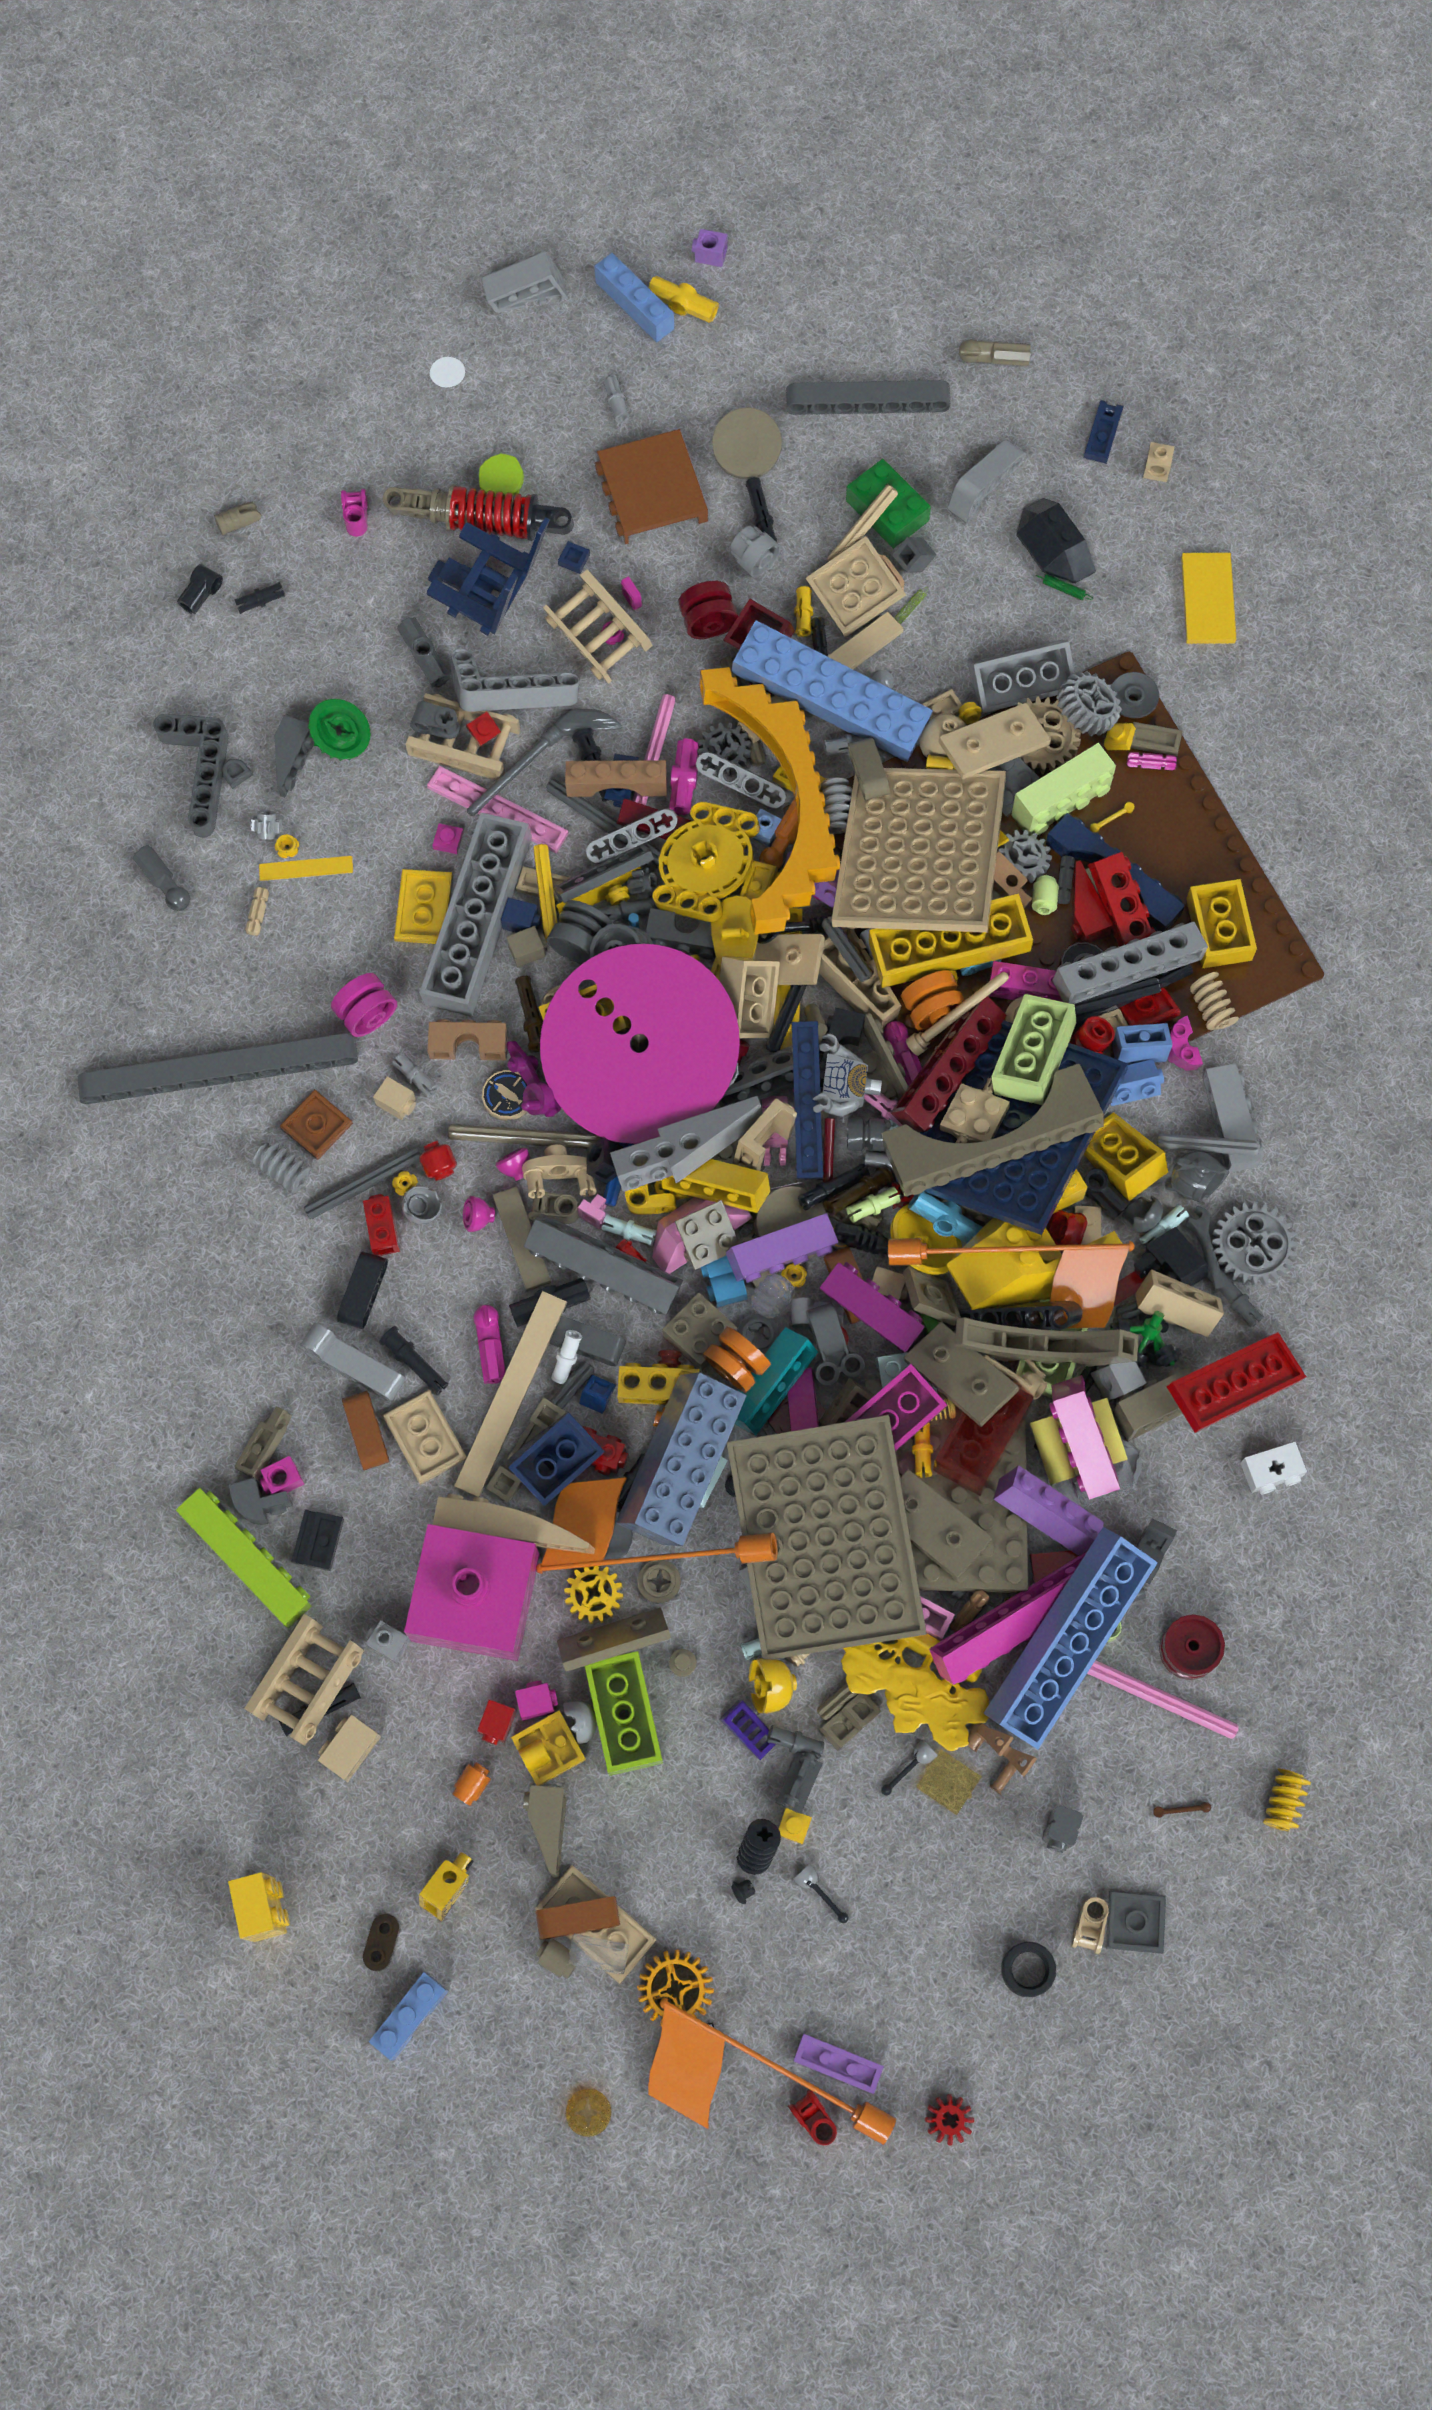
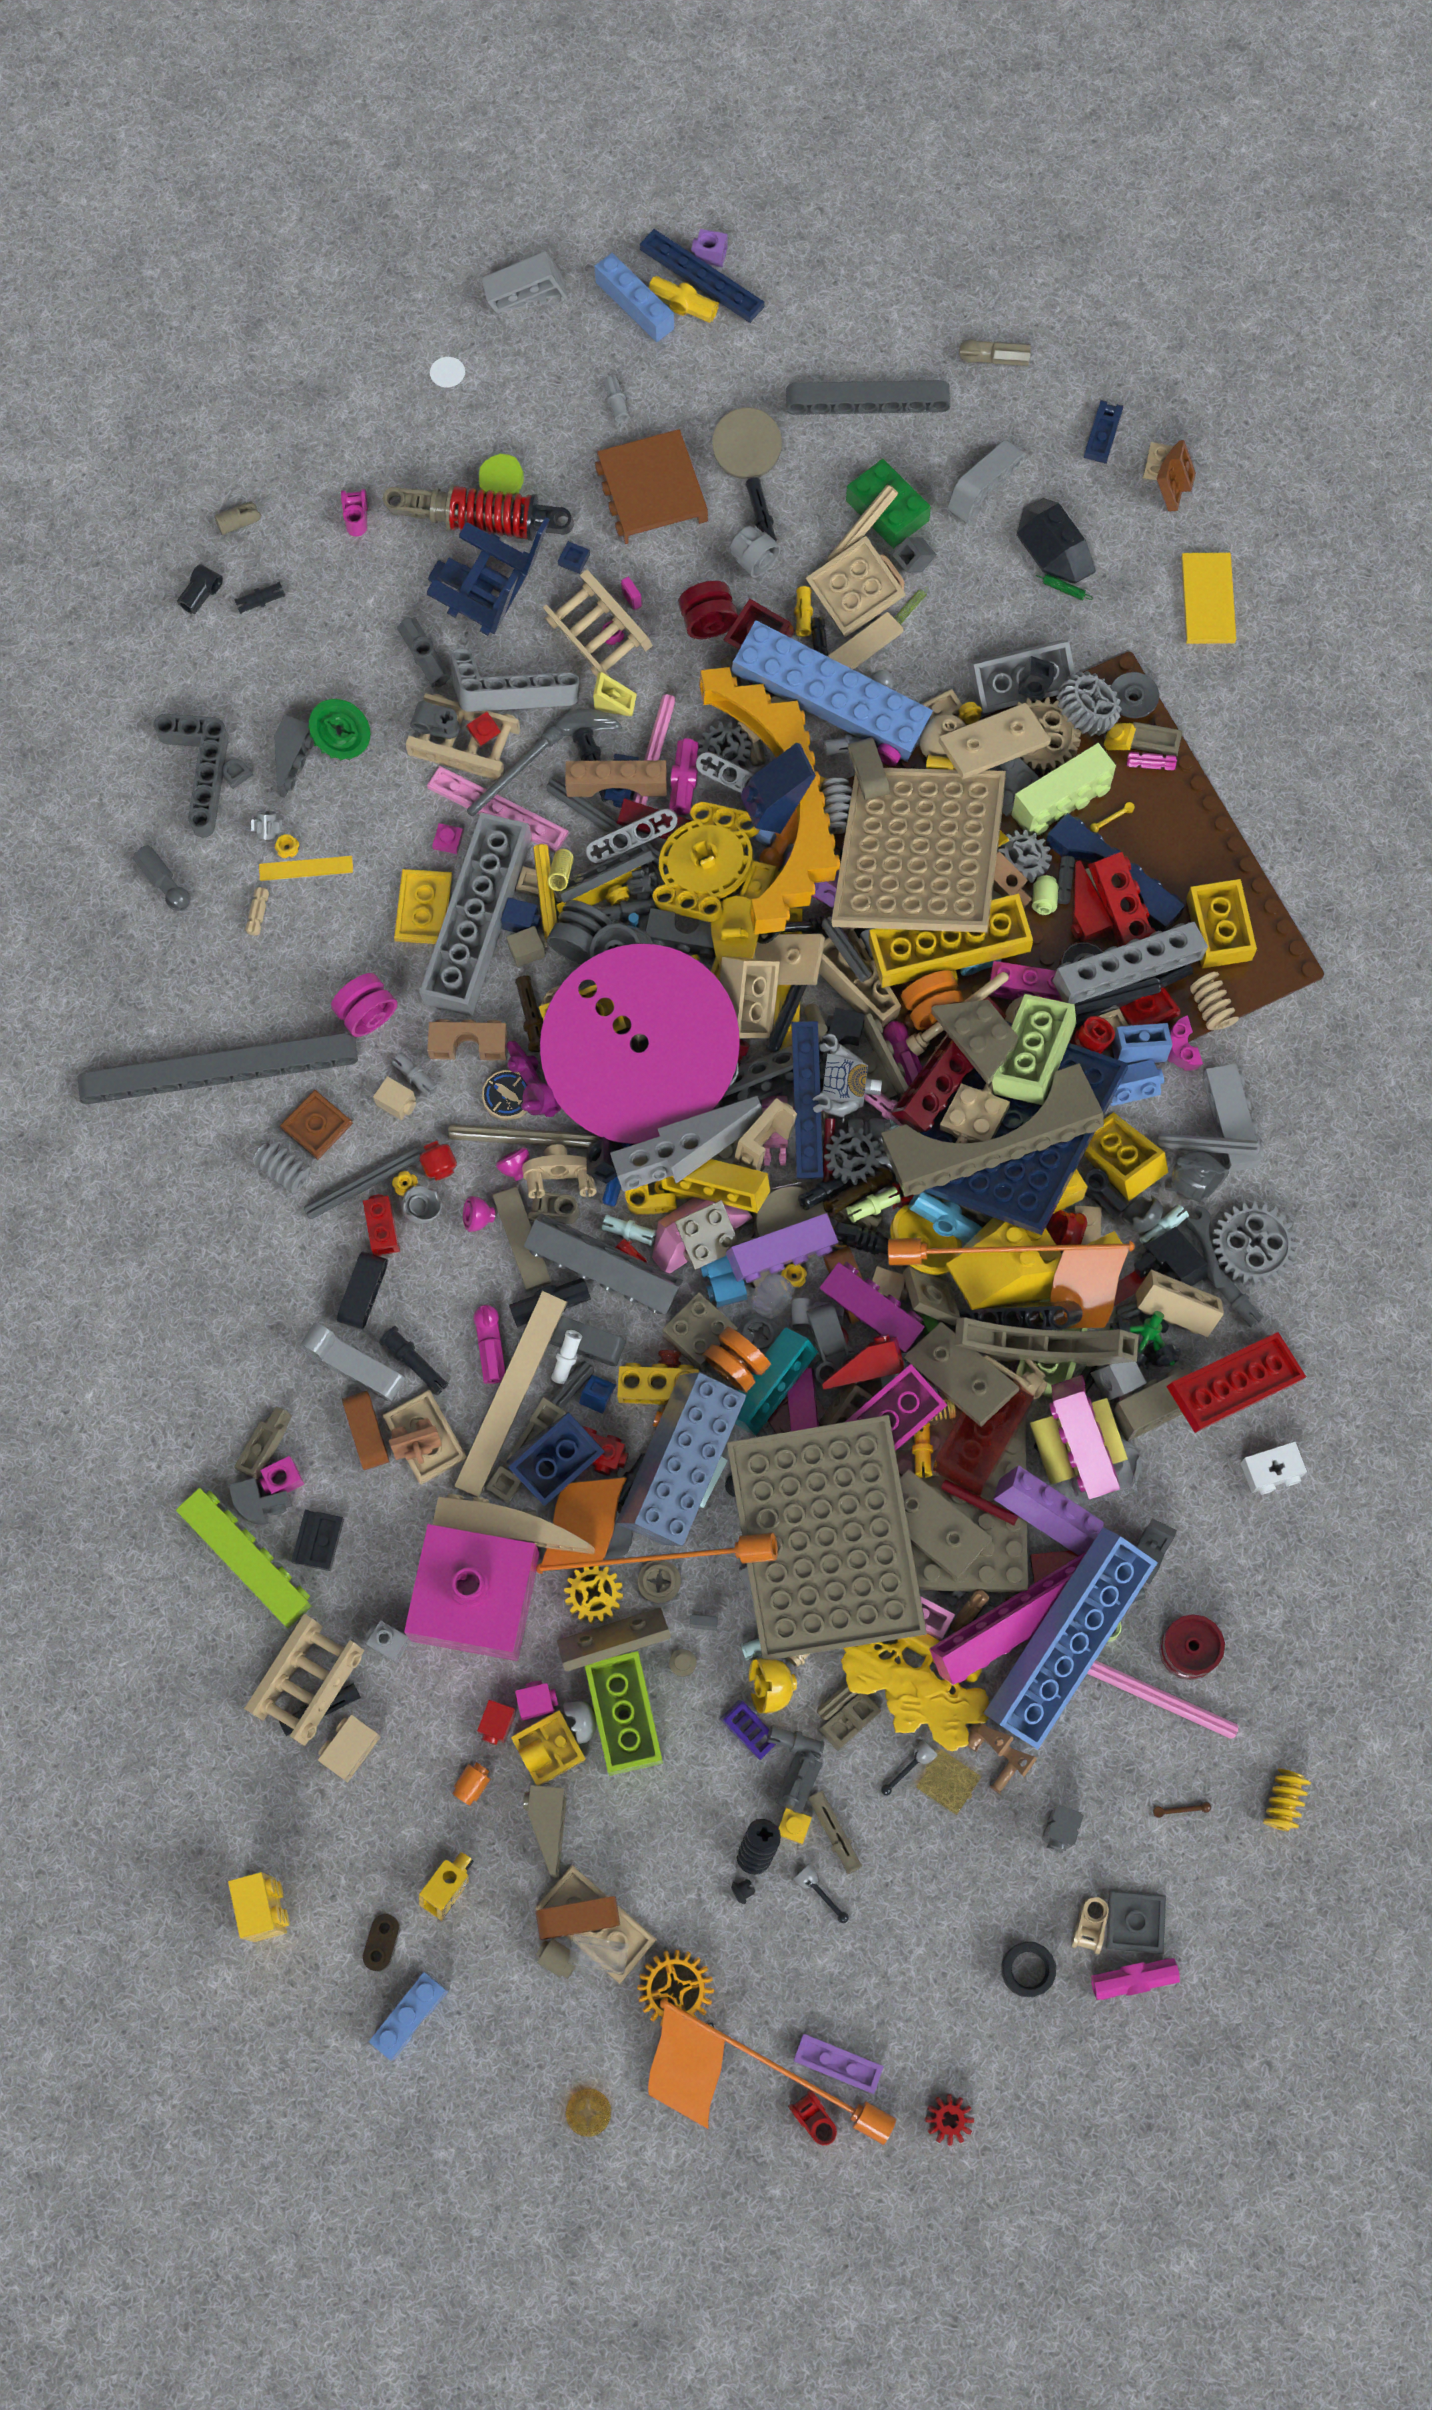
(415, 1443): none -> nougat hips
(556, 867): none -> light yellow piece
(593, 1212): bright pink tile -> none
(612, 696): none -> light yellow slope
(702, 275): none -> dark blue plate
(703, 1622): none -> dark grey tile
(778, 789): none -> dark blue slope
(848, 1857): none -> dark tan pin
(863, 1158): none -> dark grey gear
(873, 1361): none -> red slope
(888, 754): none -> dark pink tile
(978, 1033): none -> dark tan wing
(979, 1502): none -> dark red bar
(1036, 678): none -> black brick
(1135, 1979): none -> dark pink piece
(1176, 475): none -> dark orange slope

